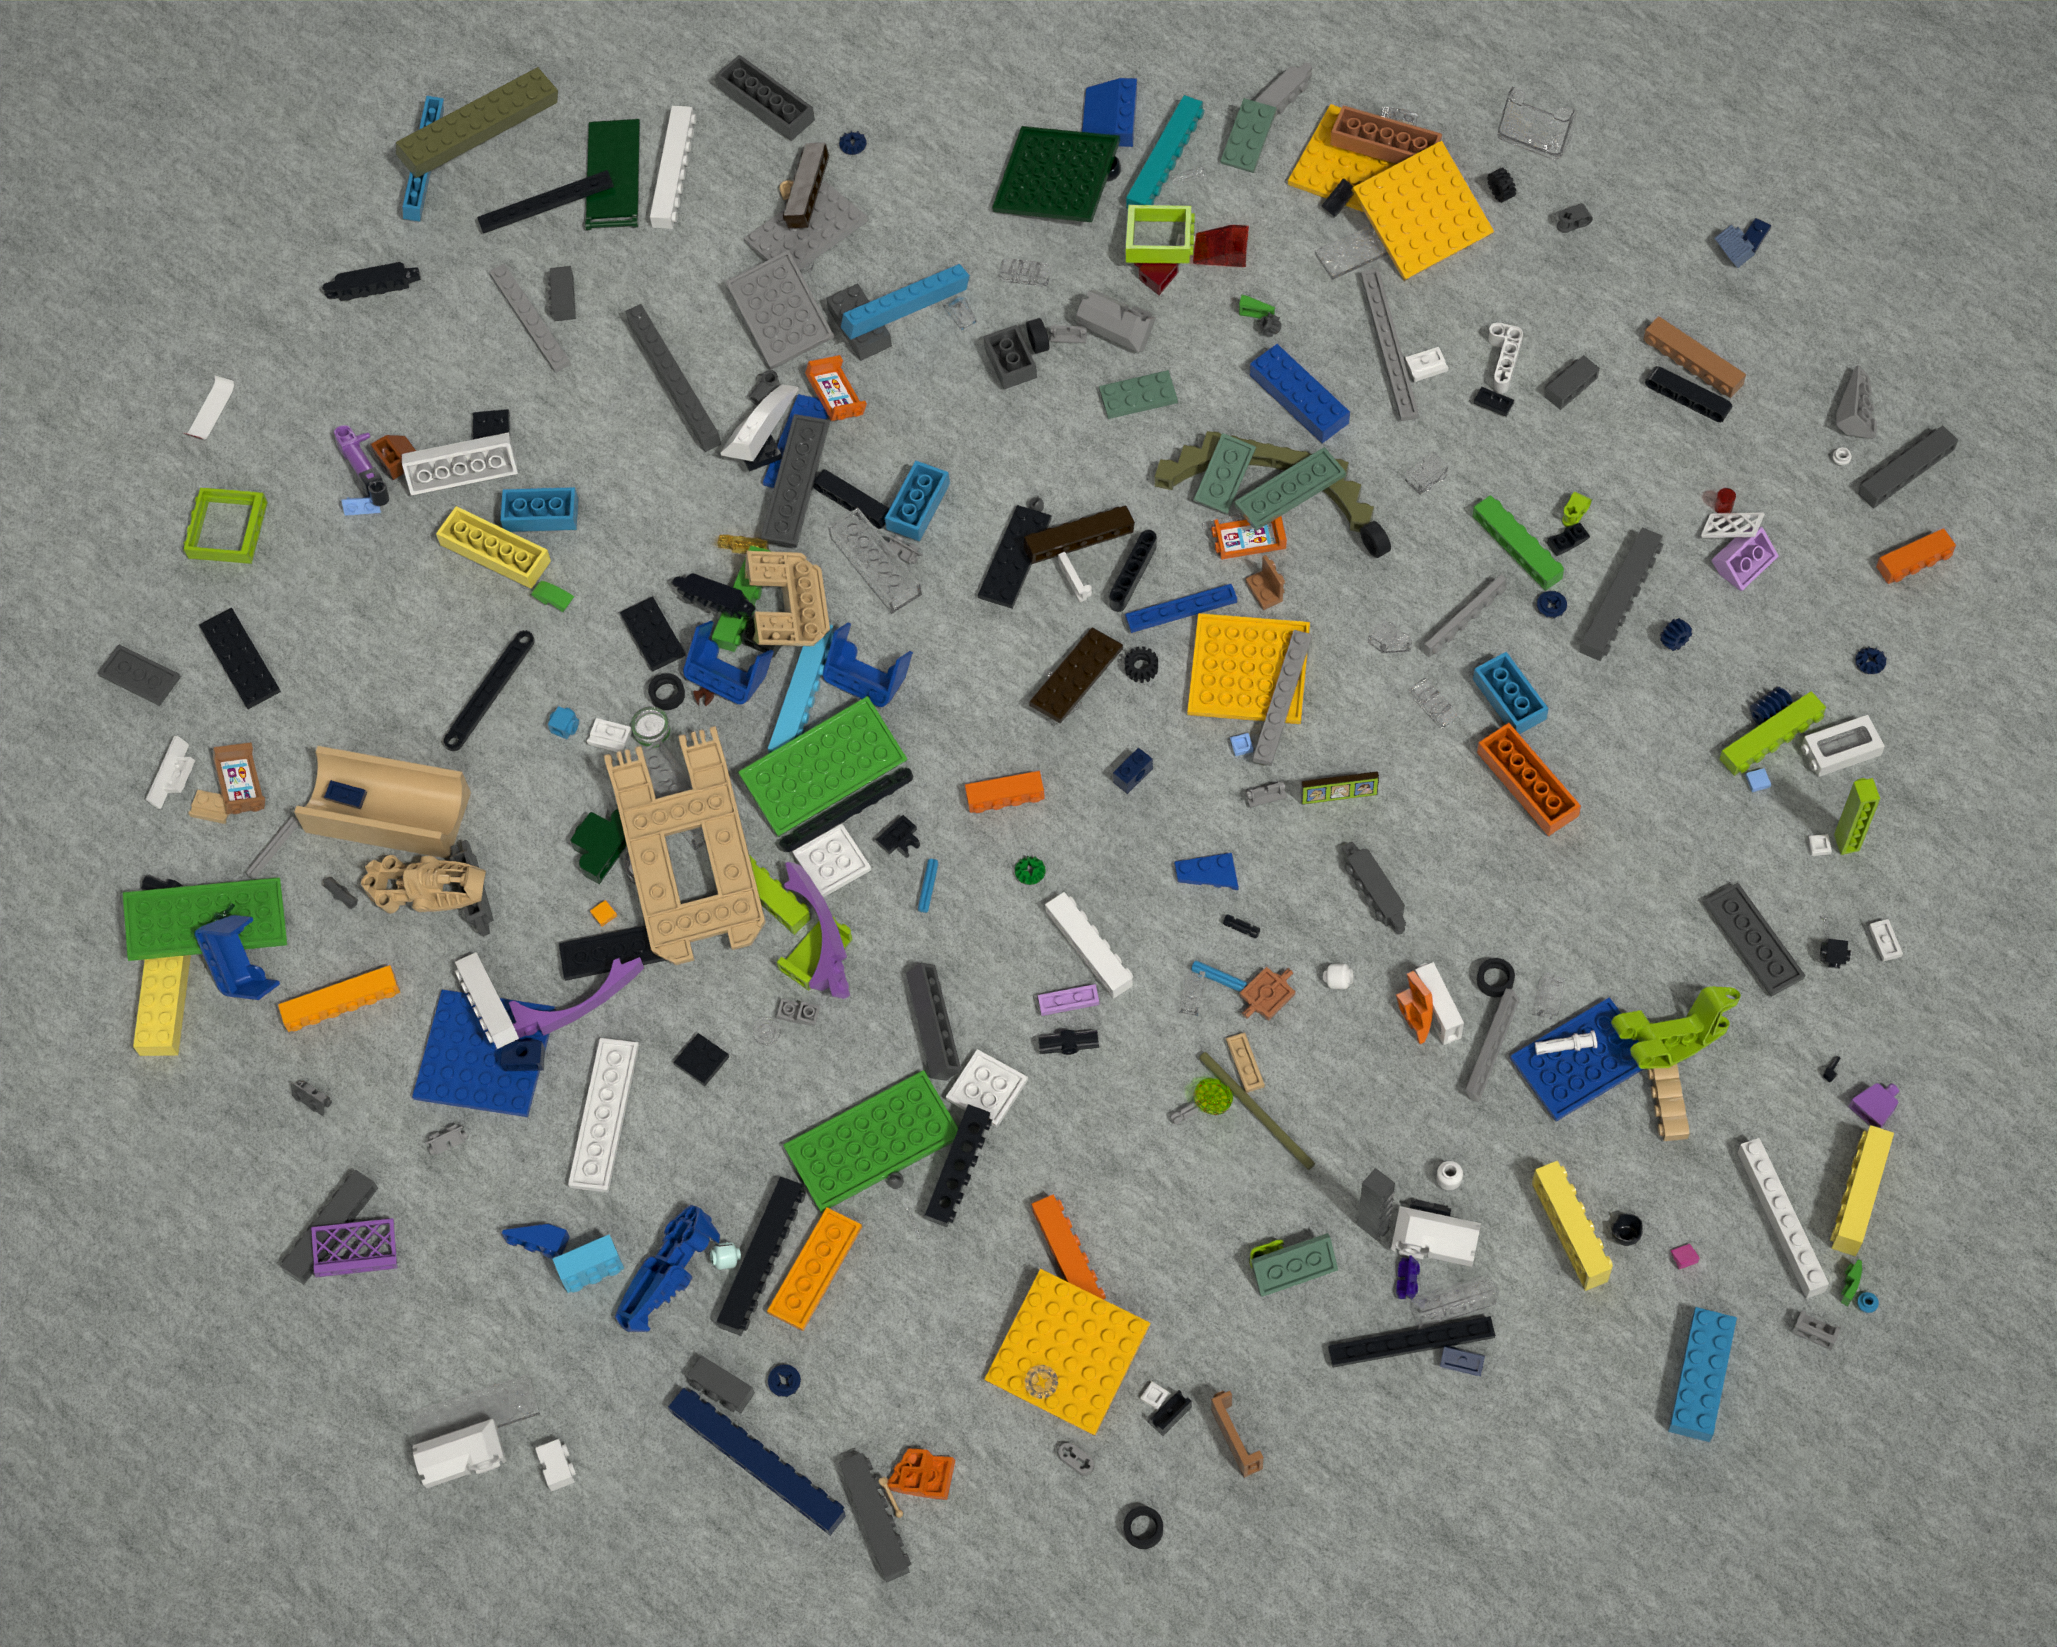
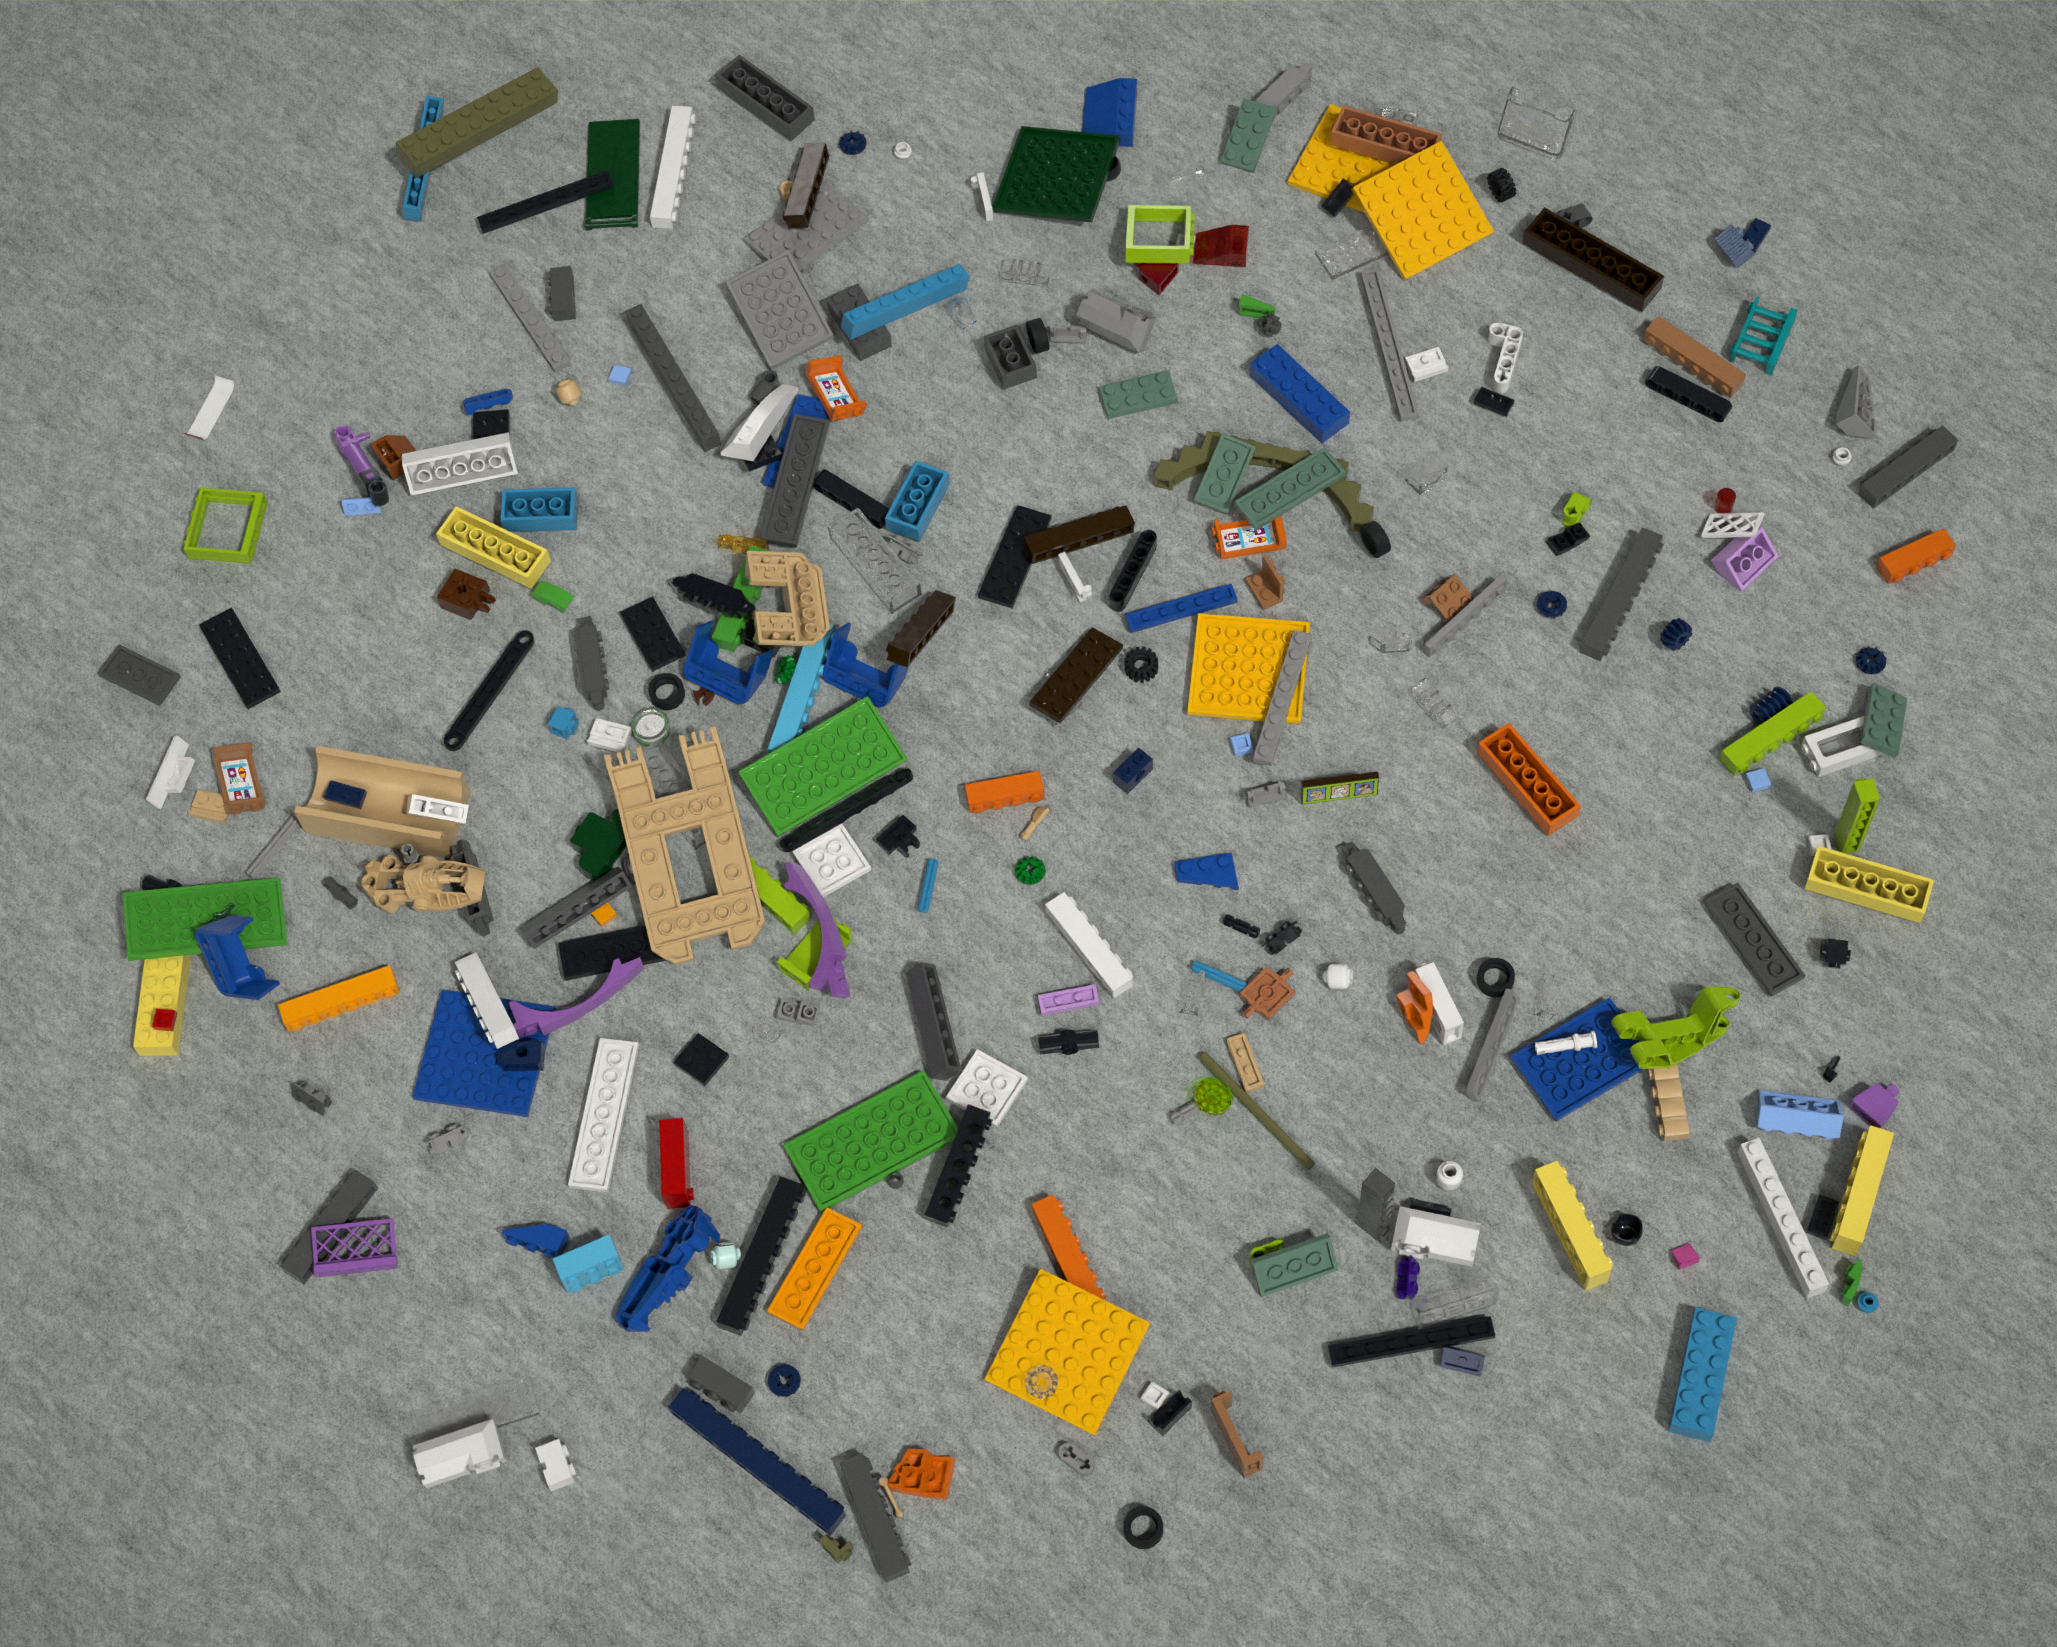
(164, 1020): none -> red plate
(371, 281): black hinge -> none
(410, 855): none -> light grey pin
(436, 809): none -> white slope
(465, 595): none -> reddish brown hinge
(487, 400): none -> blue plate
(568, 391): none -> tan head
(575, 907): none -> dark grey brick
(590, 662): none -> dark grey hinge
(620, 375): none -> light blue tile
(675, 1163): none -> red brick
(785, 669): none -> green gear
(832, 1547): none -> olive bracket
(903, 146): none -> white plate
(920, 628): none -> dark brown brick
(980, 182): none -> white hinge
(1037, 818): none -> tan piece
(1039, 506): dark grey hinge -> none
(1166, 152): teal brick -> none
(1275, 941): none -> black hinge
(1448, 597): none -> medium nougat bracket
(1510, 693): dark azure brick -> none
(1518, 542): bright green brick -> none
(1571, 382): dark grey brick -> none
(1593, 259): none -> dark brown brick
(1775, 347): none -> teal fence
(1799, 1114): none -> light blue slope
(1816, 1331): light grey hinge -> none
(1822, 1217): none -> black plate
(1869, 884): none -> light yellow brick
(1884, 720): none -> sand green plate
(1885, 940): white plate -> none

